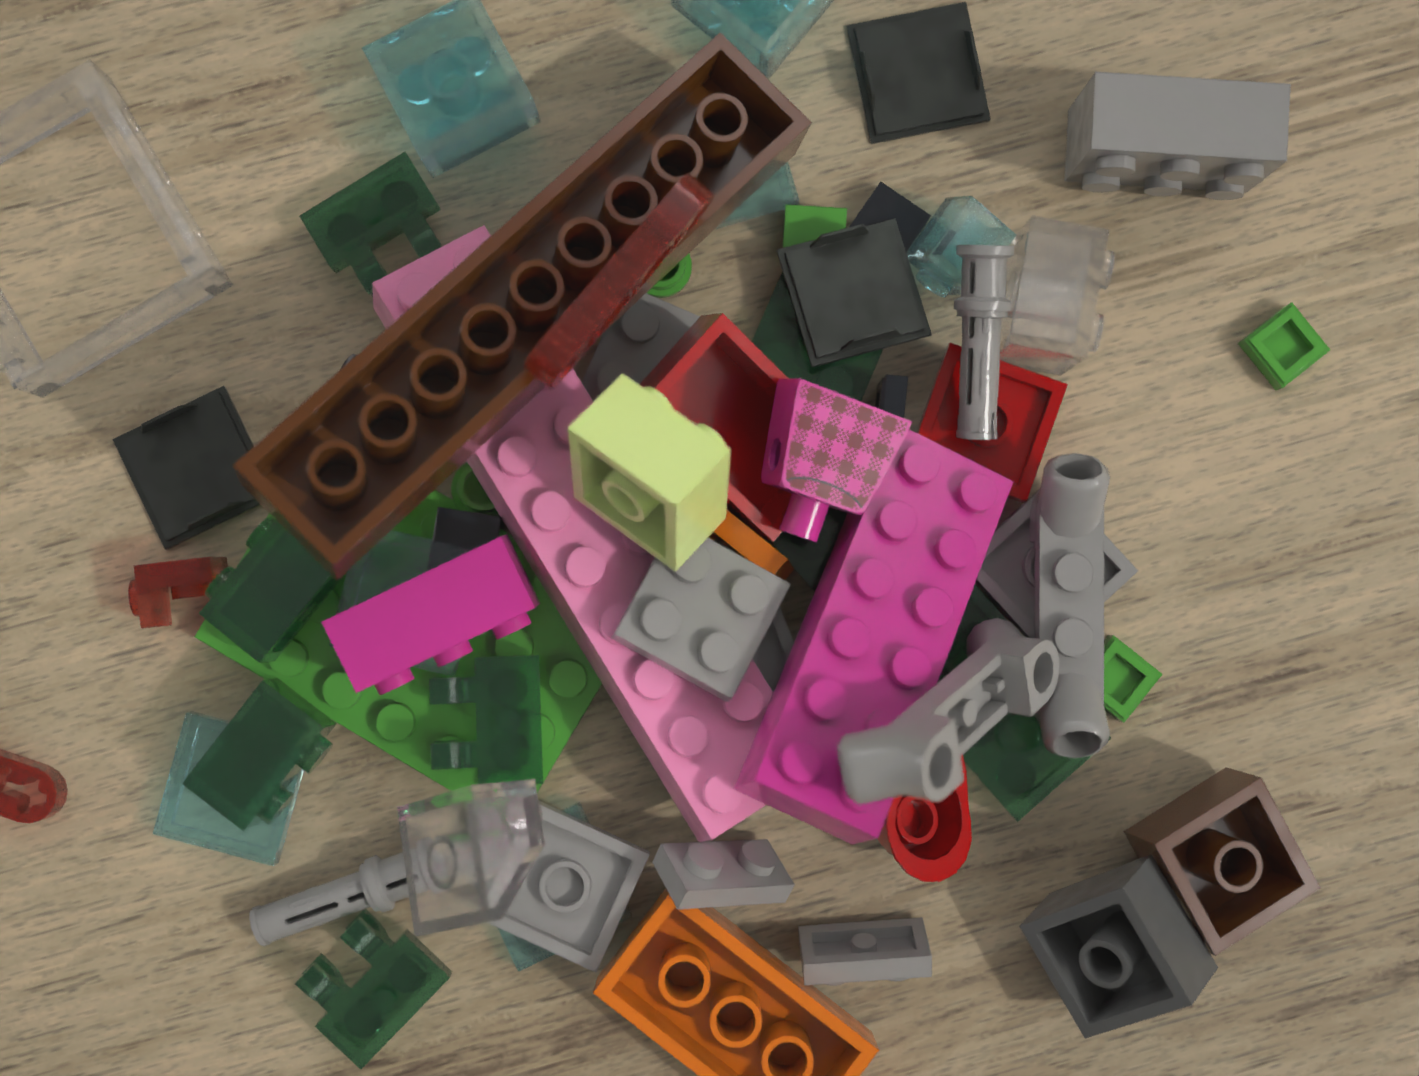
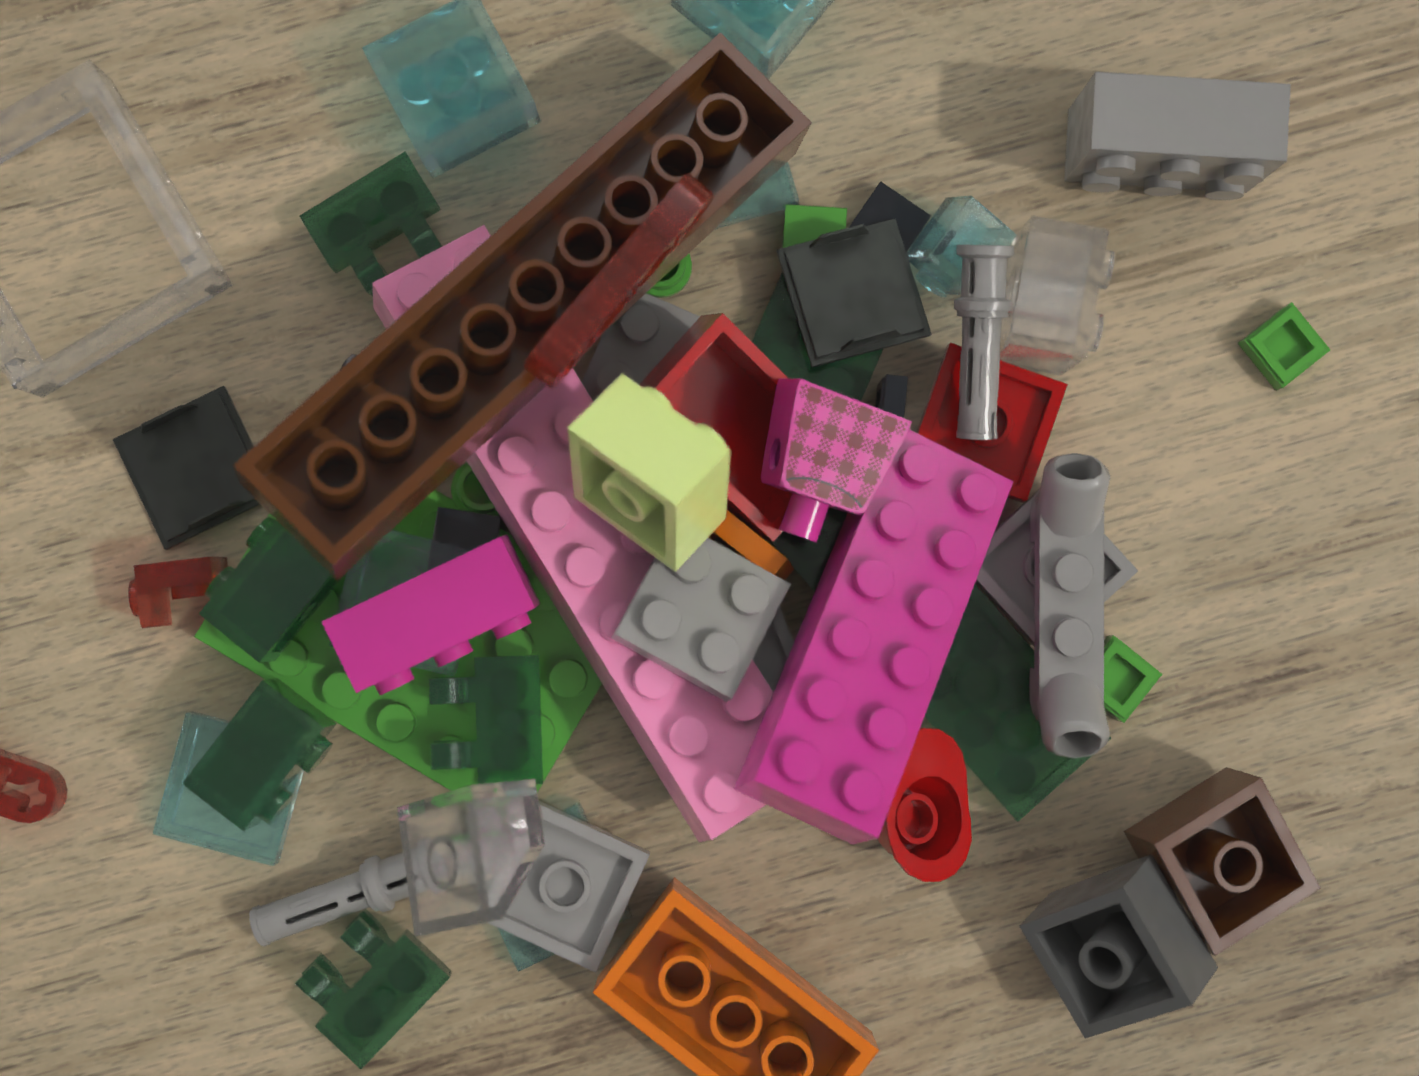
(722, 873): light grey plate -> none
(864, 951): light grey plate -> none
(918, 72): pearl dark grey piece -> none
(924, 745): light grey plate -> none

